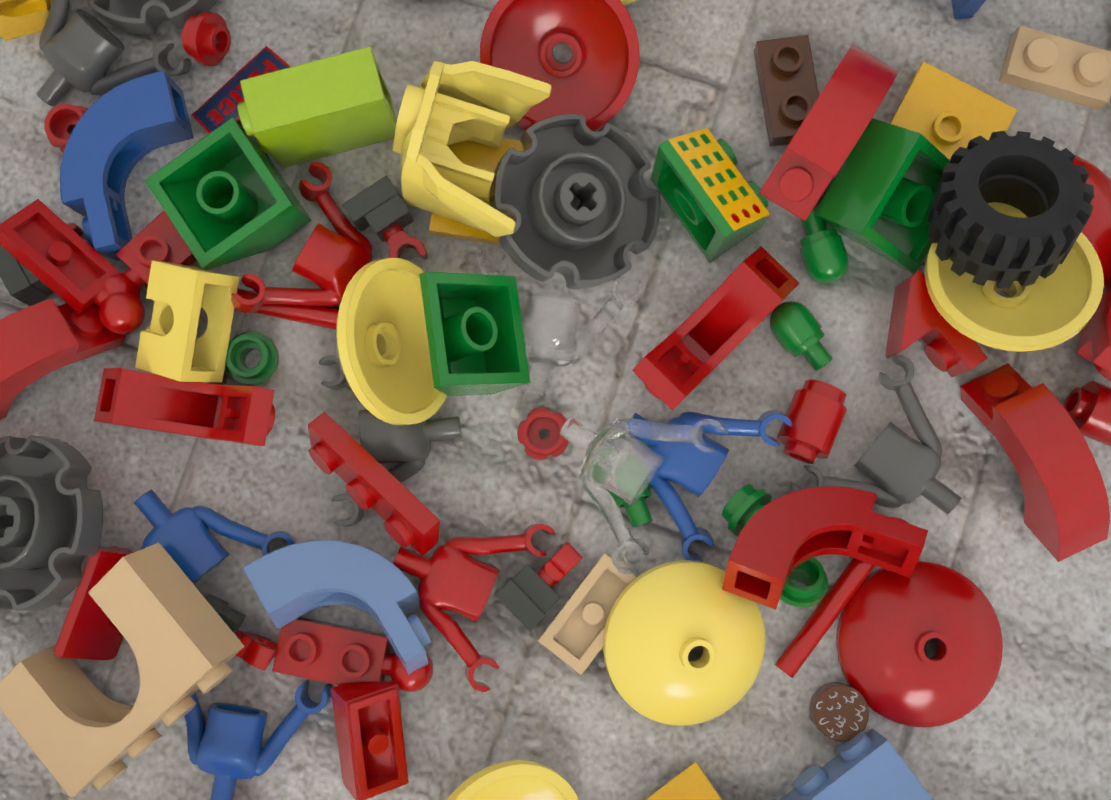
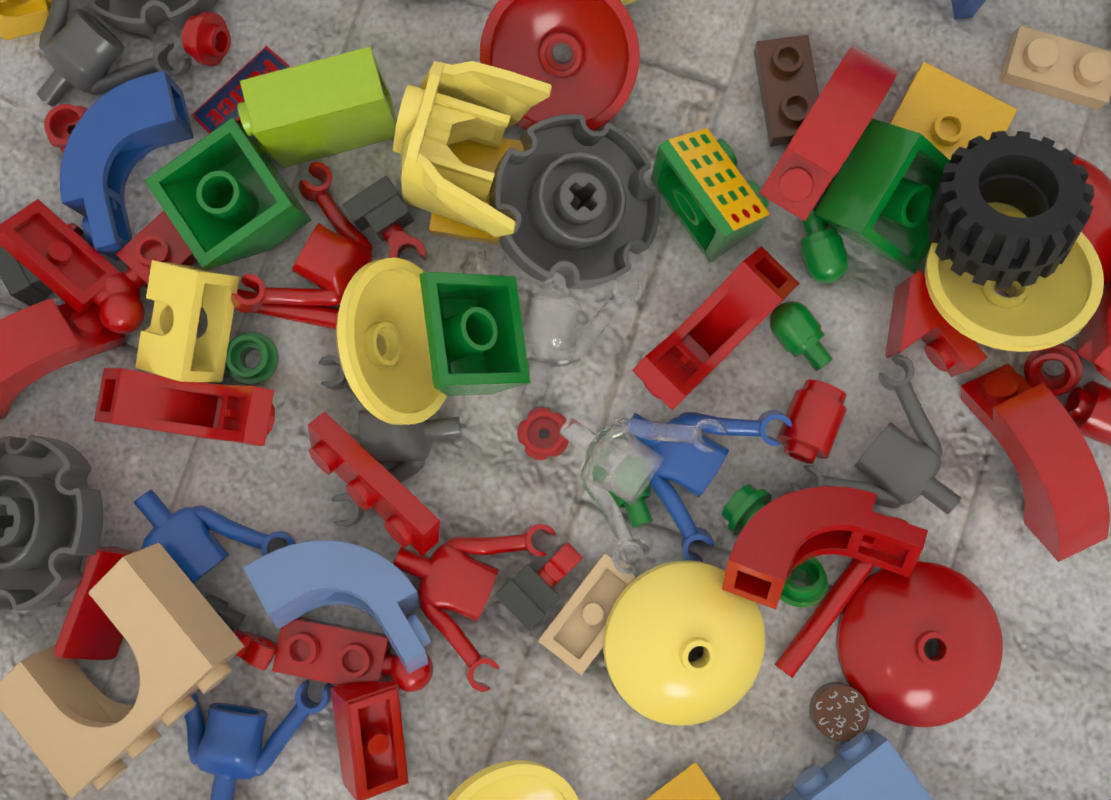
(1060, 383): none -> red plate

